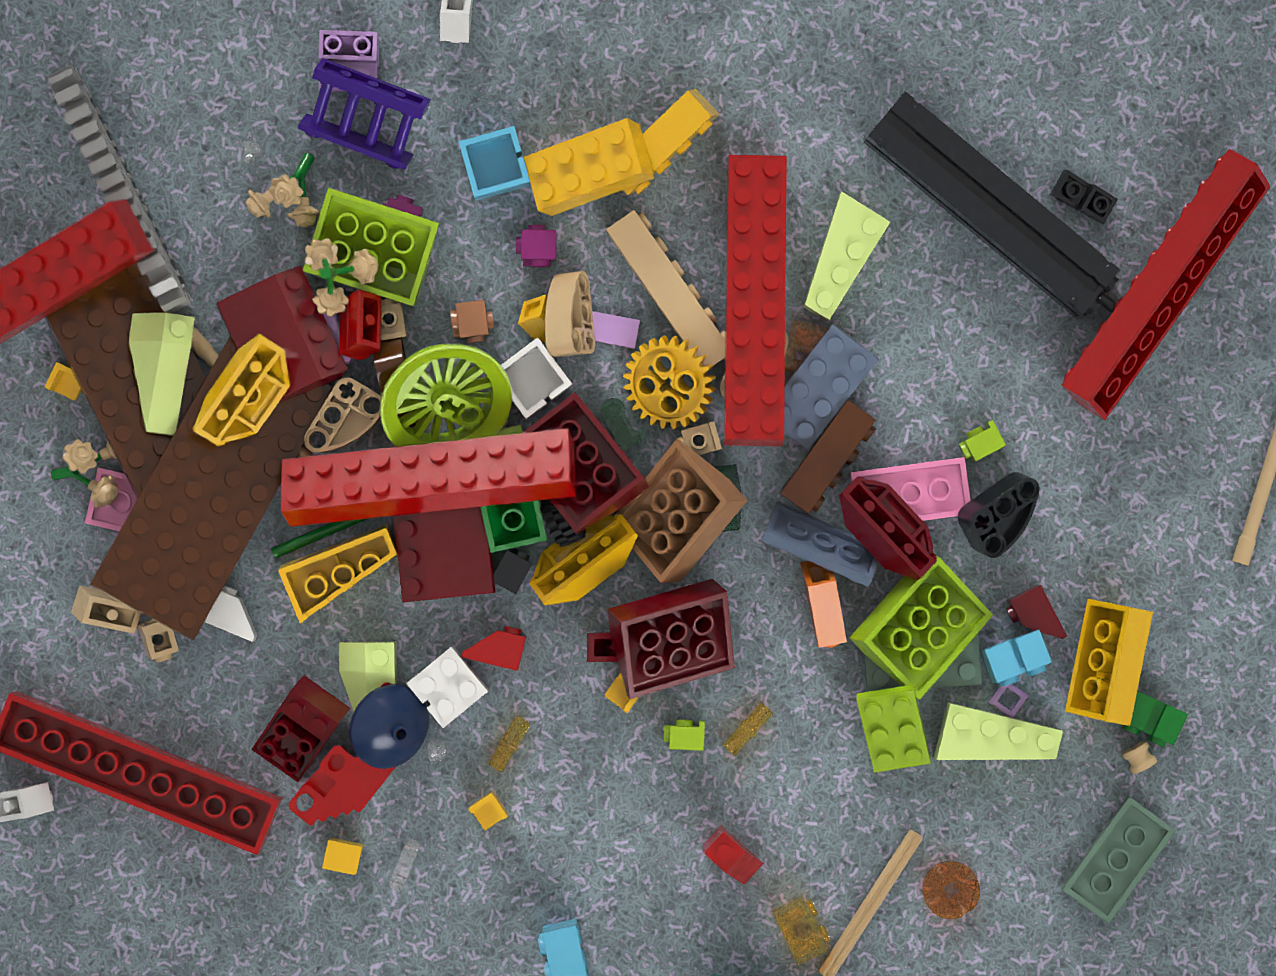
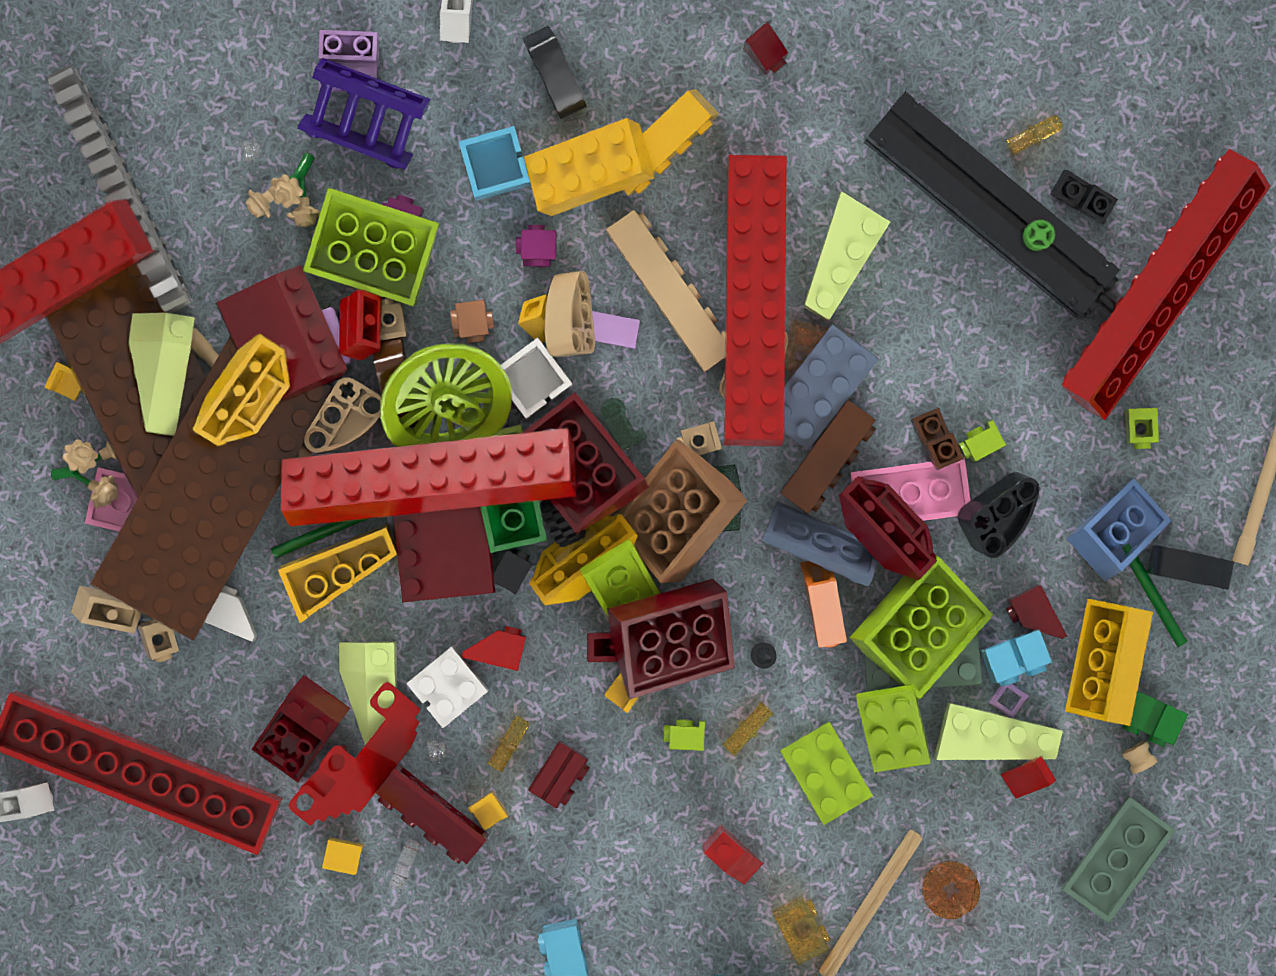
(321, 257): tan plant -> none
(378, 720): dark blue dish -> none
(432, 814): none -> dark red slope
(554, 72): none -> black beam
(559, 774): none -> dark red brick
(619, 577): none -> lime plate
(683, 362): yellow gear -> none
(766, 49): none -> dark red slope
(772, 653): none -> black bush
(826, 773): none -> lime plate
(936, 439): none -> reddish brown slope
(1028, 777): none -> red tile
(1034, 134): none -> clear yellow axle
(1043, 232): none -> bright green wheel
(1114, 525): none -> medium blue slope
(1149, 419): none -> lime brick
(1156, 599): none -> green piece
(1190, 567): none -> black beam

